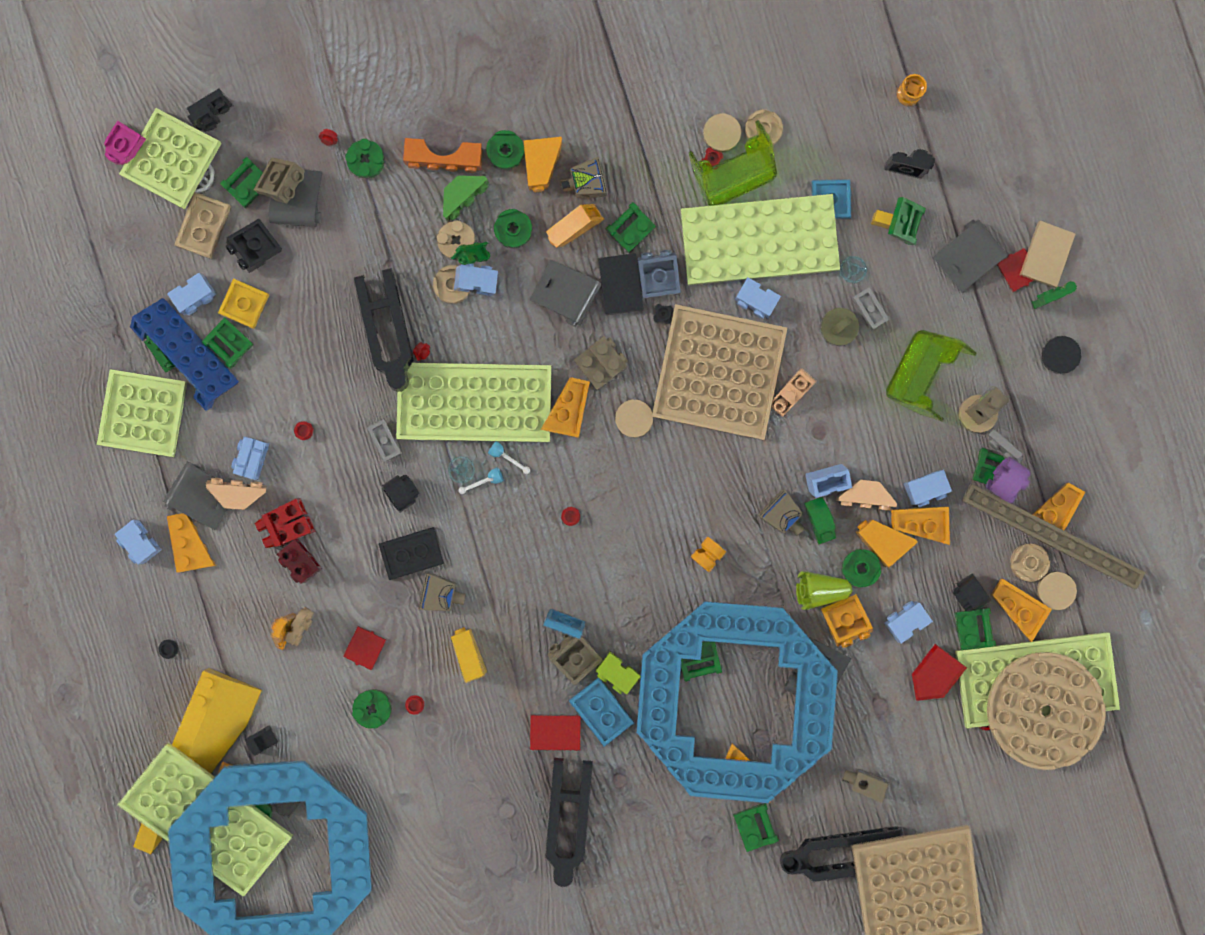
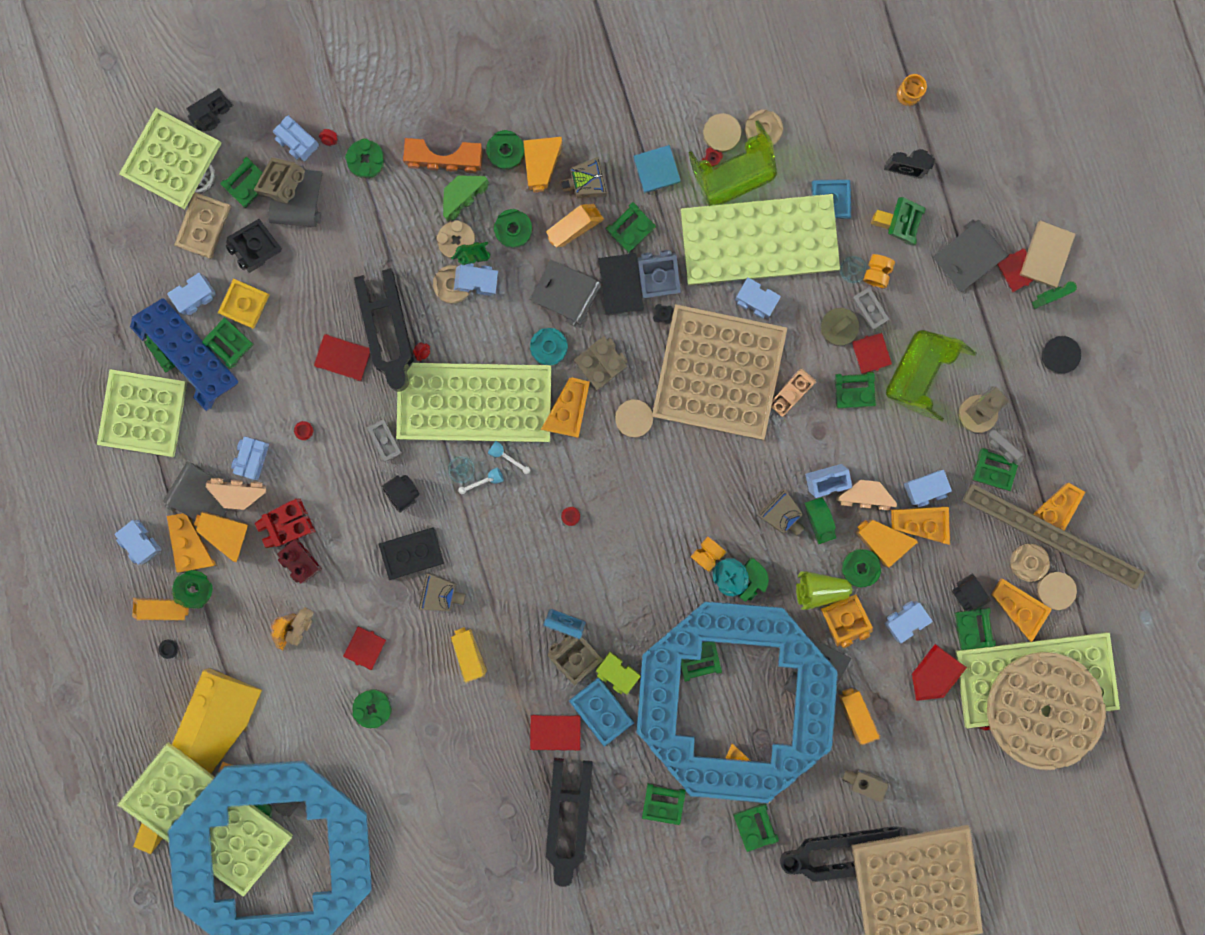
(122, 144): dark pink tile -> none
(158, 609): none -> light orange slope
(192, 600): none -> green plate
(222, 532): none -> light orange slope
(261, 740): black panel -> none
(296, 138): none -> light blue brick
(342, 357): none -> red piece
(414, 704): red plate -> none
(548, 346): none -> teal tile
(656, 169): none -> dark azure tile
(661, 810): none -> green plate
(730, 577): none -> teal tile
(758, 579): none -> green brick
(855, 396): none -> green plate
(858, 716): none -> light orange slope
(871, 353): none -> red piece
(879, 269): none -> light orange wheel
(1009, 479): medium lavender brick -> none

